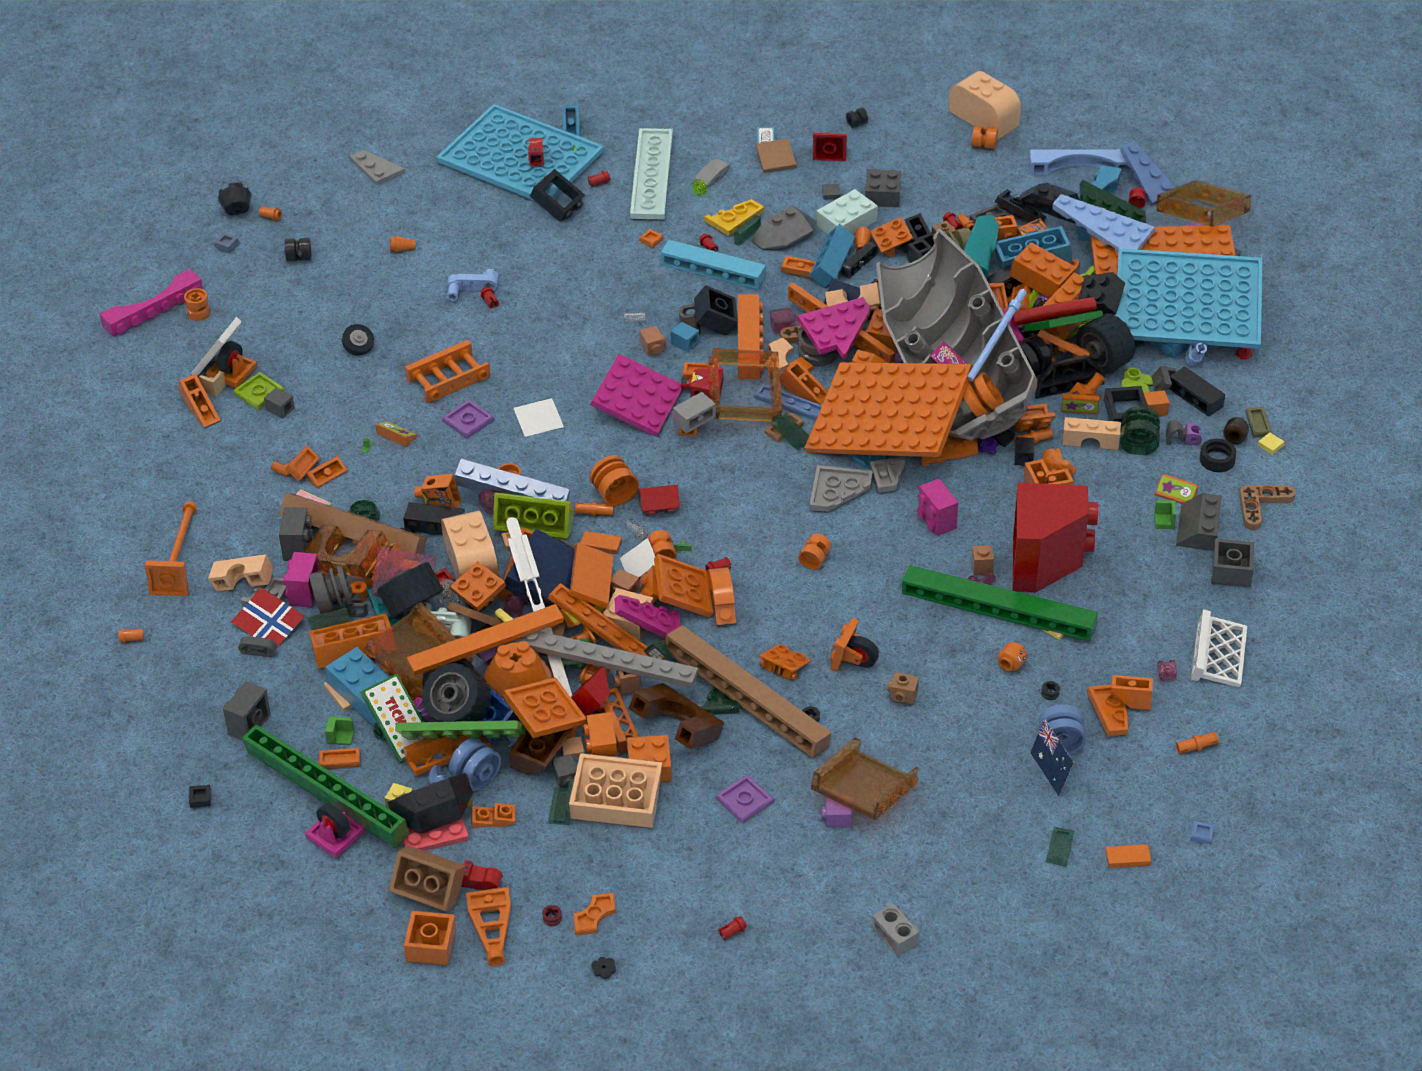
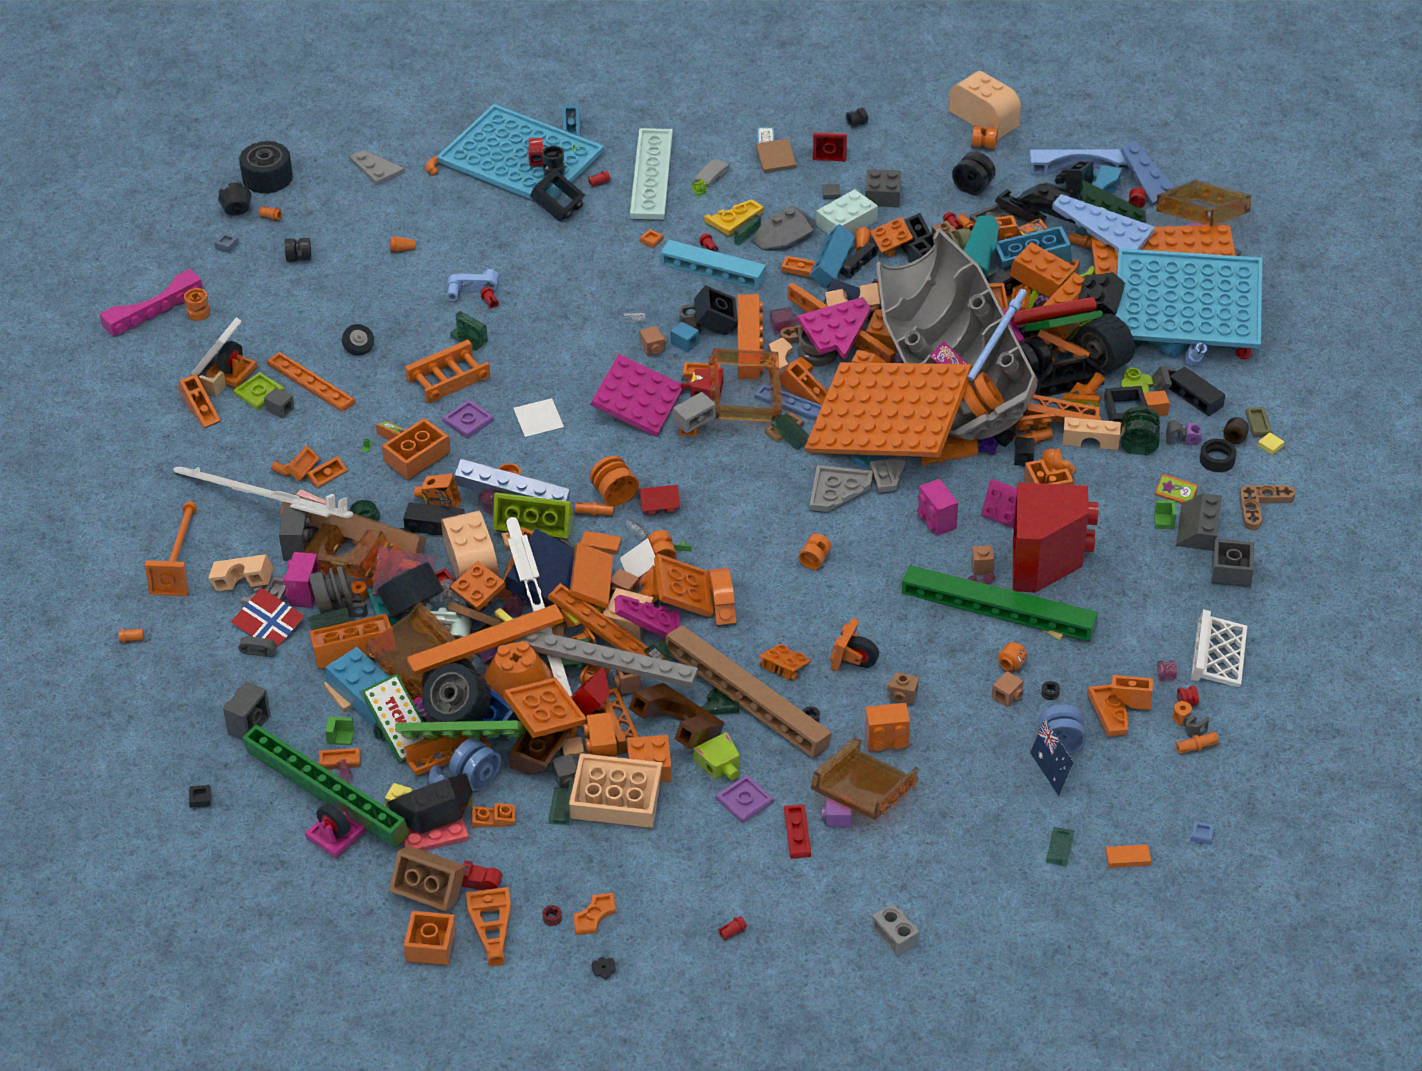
(266, 167): none -> black wheel
(296, 501): none -> white piece
(311, 382): none -> orange tile
(345, 772): none -> clear pink arm
(416, 448): none -> orange brick
(430, 165): none -> orange arm
(469, 329): none -> clear green bracket
(553, 159): none -> black wheel
(718, 757): none -> lime torso
(722, 563): red pin -> none
(797, 831): none -> red tile
(887, 726): none -> orange brick
(973, 173): none -> black wheel
(1000, 503): none -> dark pink plate
(1008, 689): none -> nougat brick
(1061, 413): none -> orange fence
(1075, 174): none -> black brick
(1080, 240): none -> orange pin
(1182, 717): none -> leg
(1188, 695): none -> red wheel

